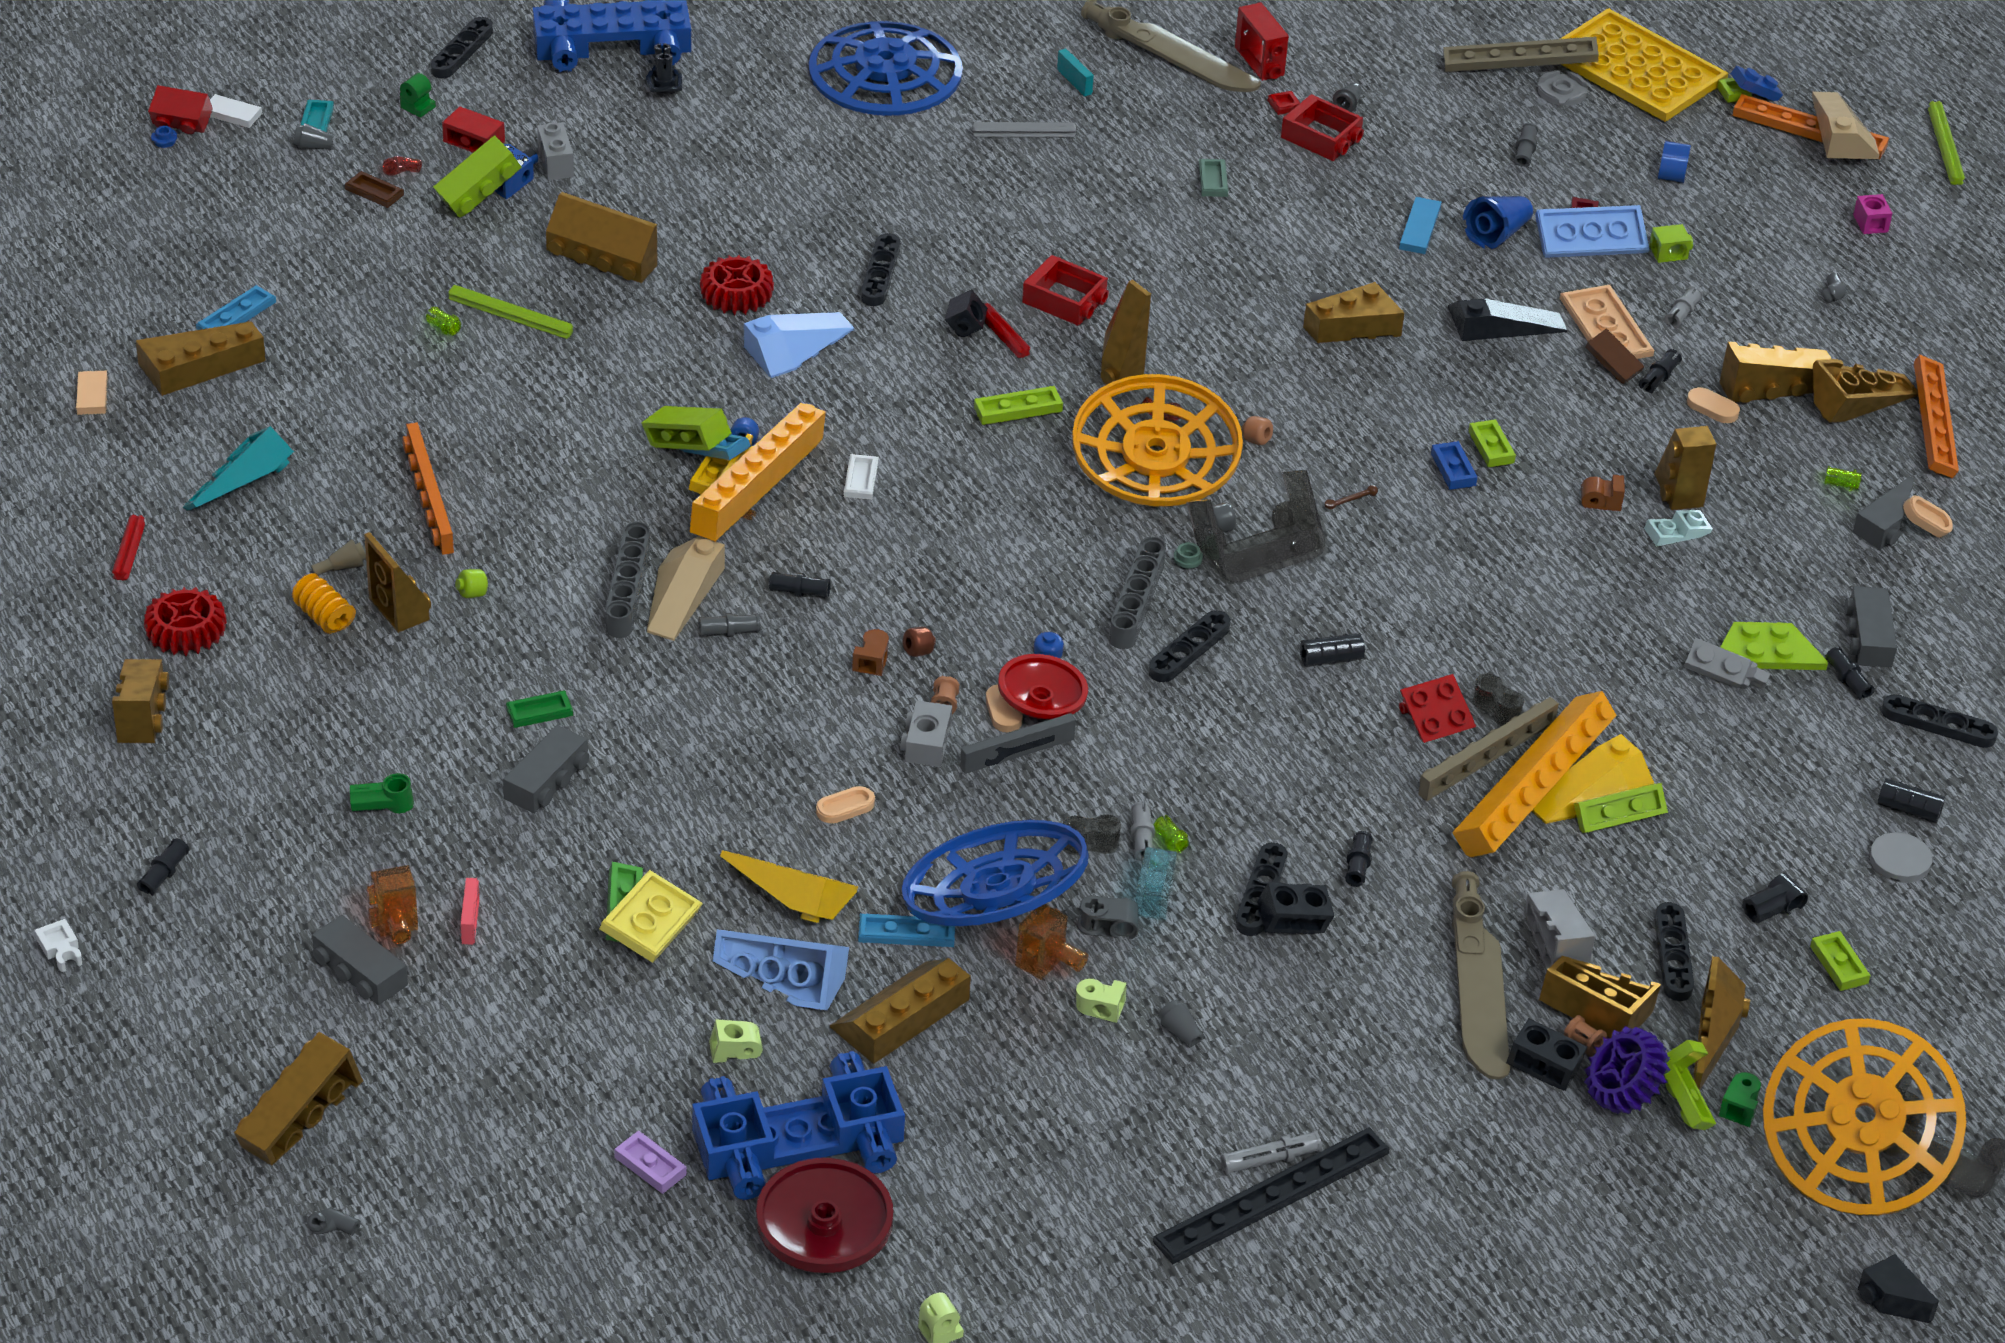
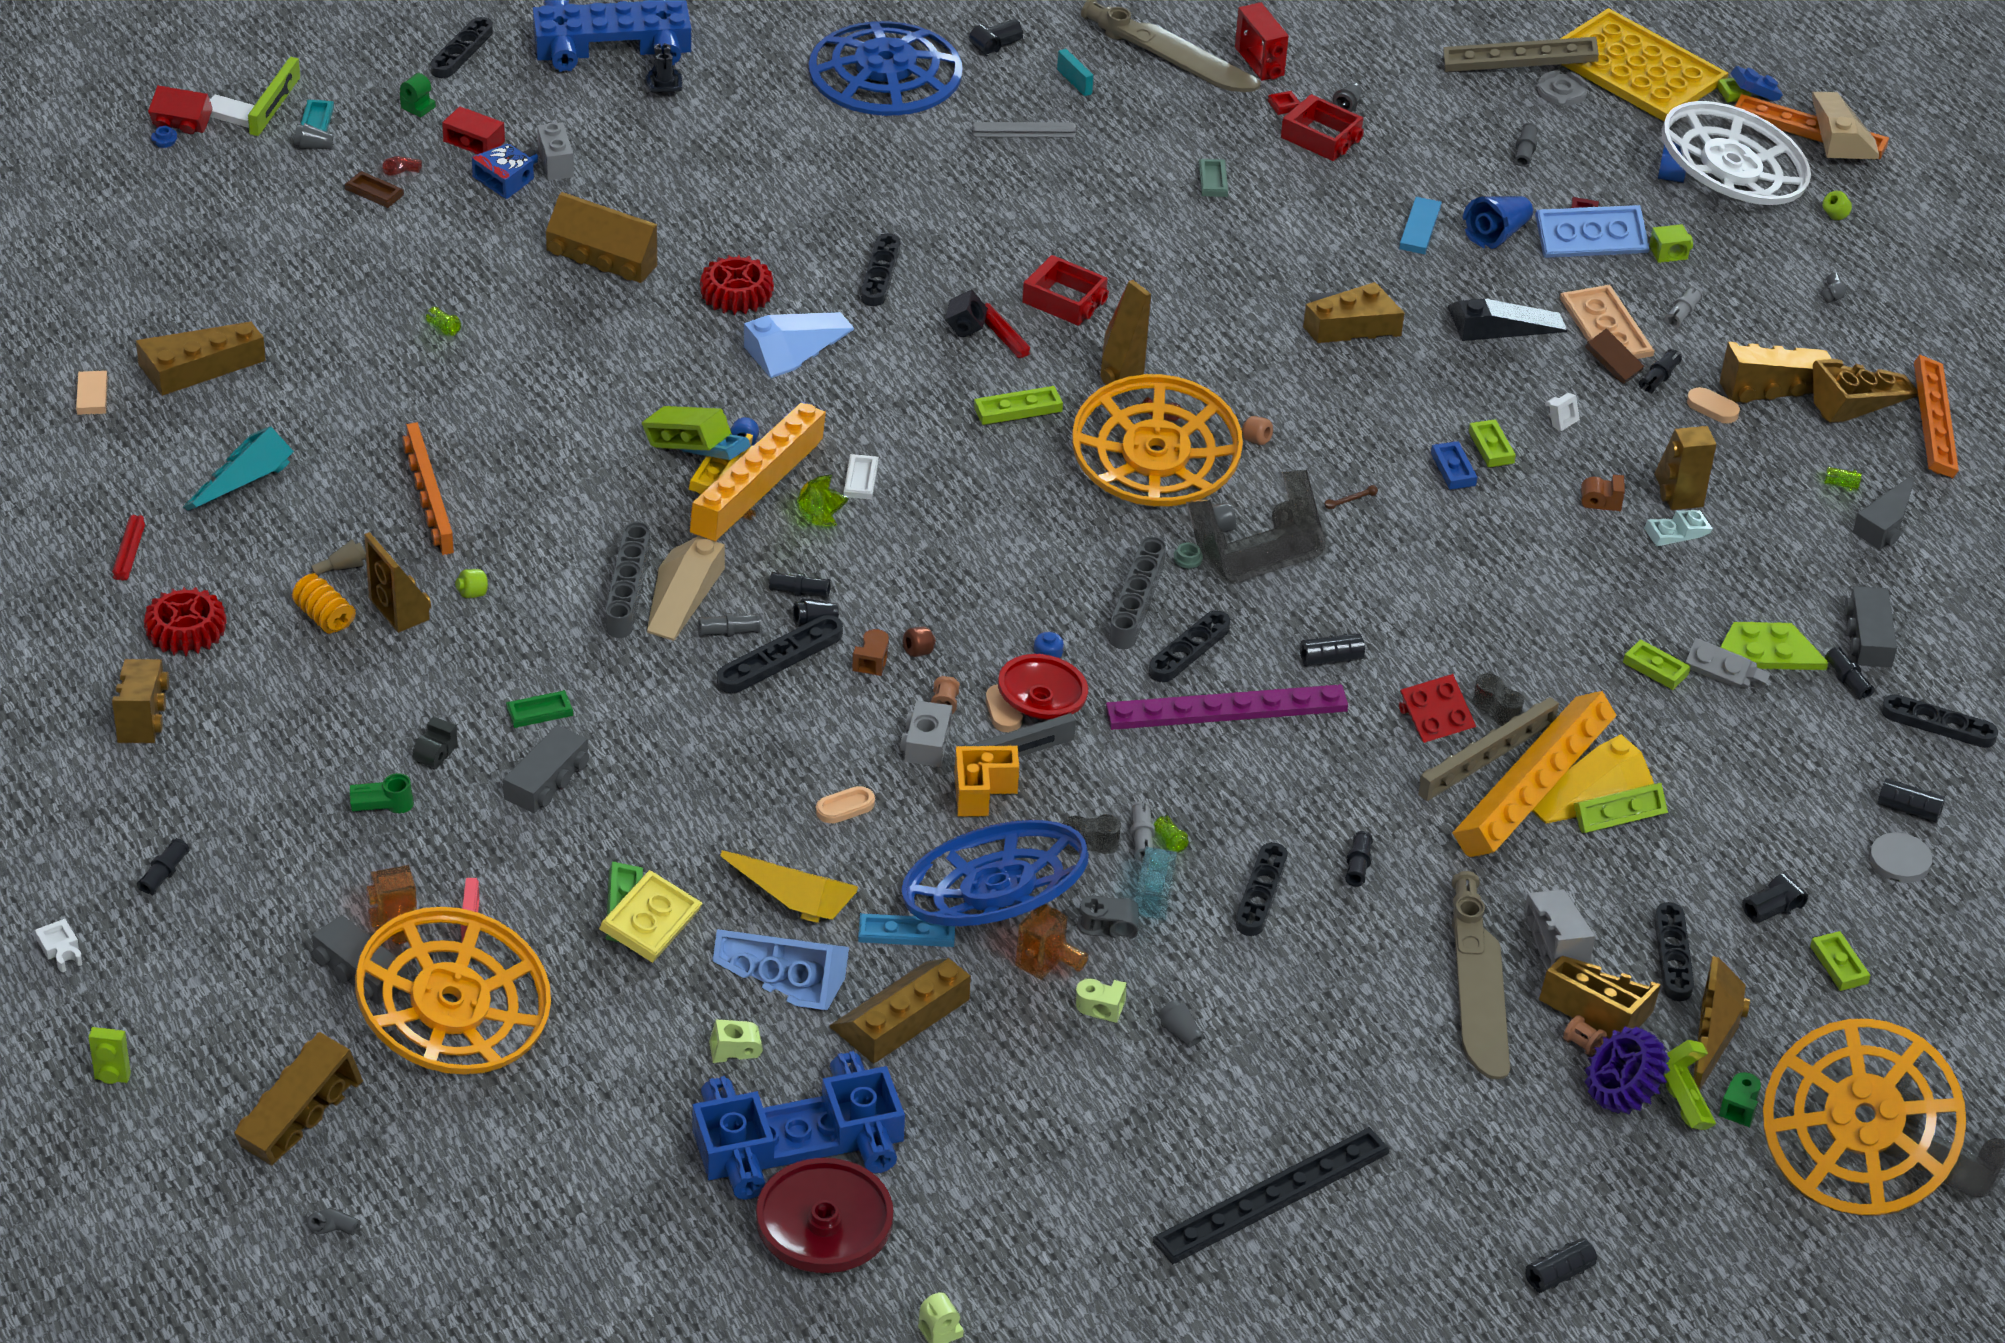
(109, 1055): none -> lime plate
(239, 309): dark azure tile -> none
(274, 96): none -> lime tile
(436, 743): none -> pearl dark grey leg
(453, 979): none -> light orange dish
(477, 177): lime brick -> none
(510, 311): lime axle -> none
(650, 1162): lavender plate -> none
(764, 663): none -> black piece
(808, 610): none -> black cone
(824, 500): none -> clear neon green piece
(981, 773): none -> light orange brick
(993, 38): none -> black piece
(1226, 707): none -> magenta plate
(1295, 908): black brick -> none
(1307, 1144): light grey pin -> none
(1546, 1054): black brick -> none
(1561, 1265): none -> black axle
(1563, 411): none -> white tile
(1656, 664): none -> lime plate
(1731, 160): none -> white dish
(1837, 205): none -> lime piece
(1872, 214): dark pink brick -> none
(1897, 1291): black slope -> none
(1928, 516): light nougat tile -> none
(1946, 143): lime axle -> none

